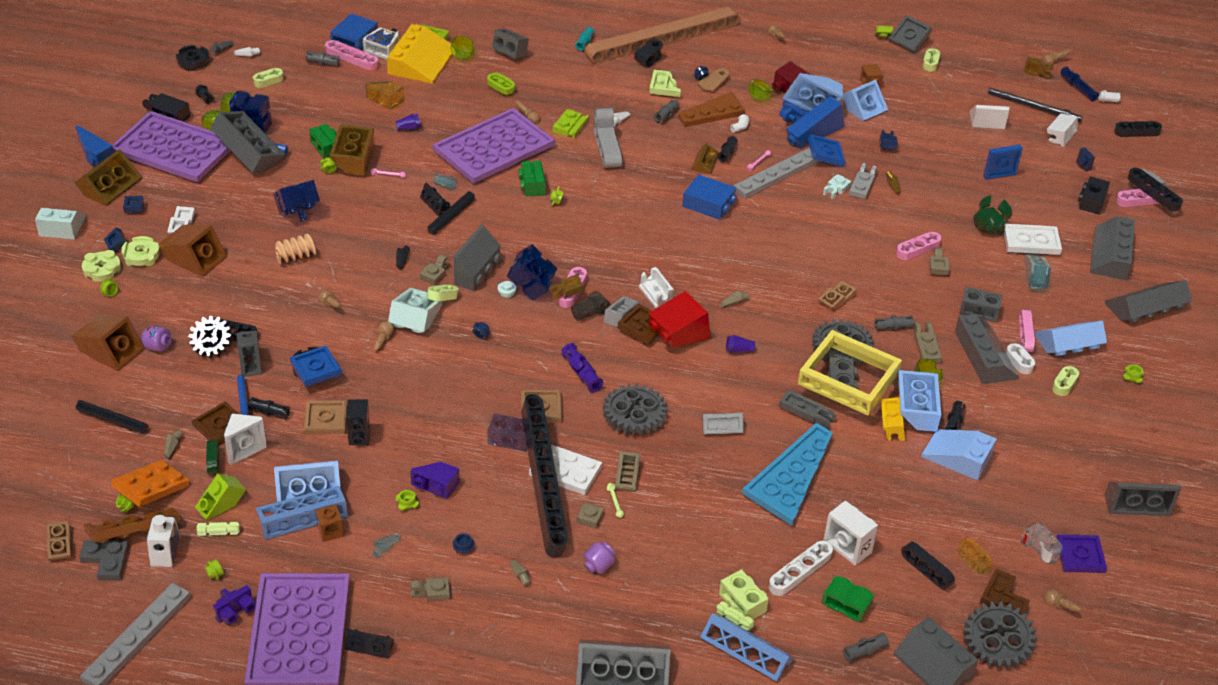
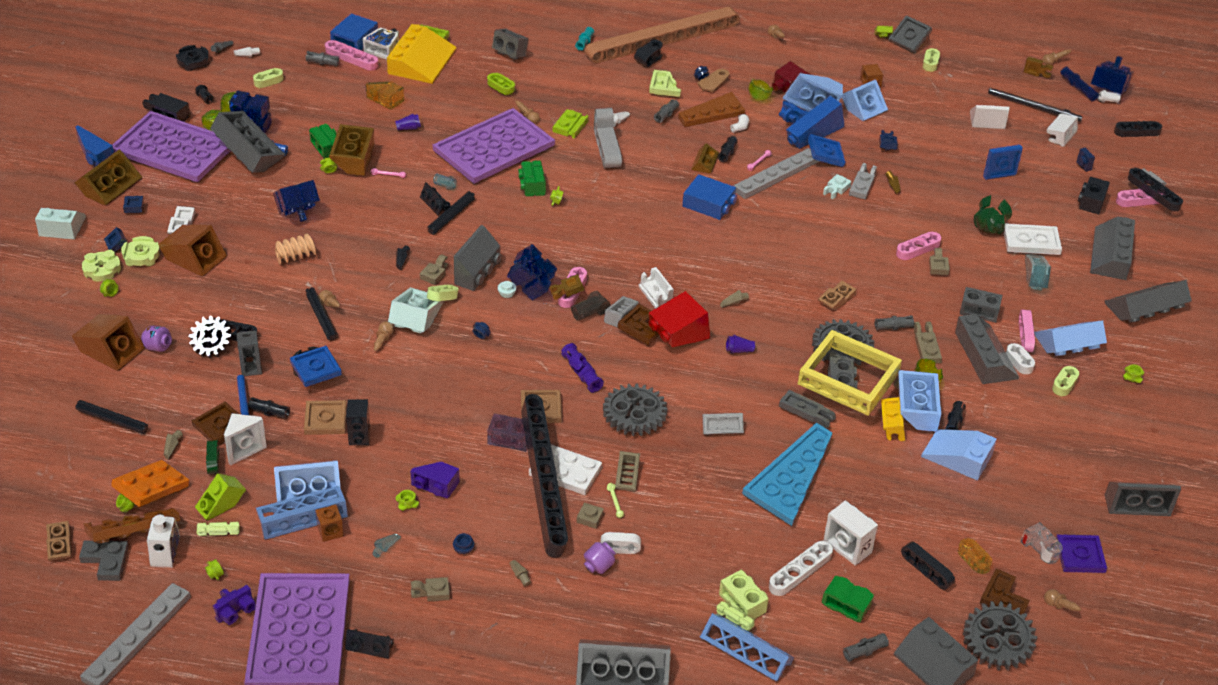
(321, 314): none -> black axle
(462, 47): clear neon green hair -> none
(622, 542): none -> white beam
(1112, 77): none -> clear blue brick

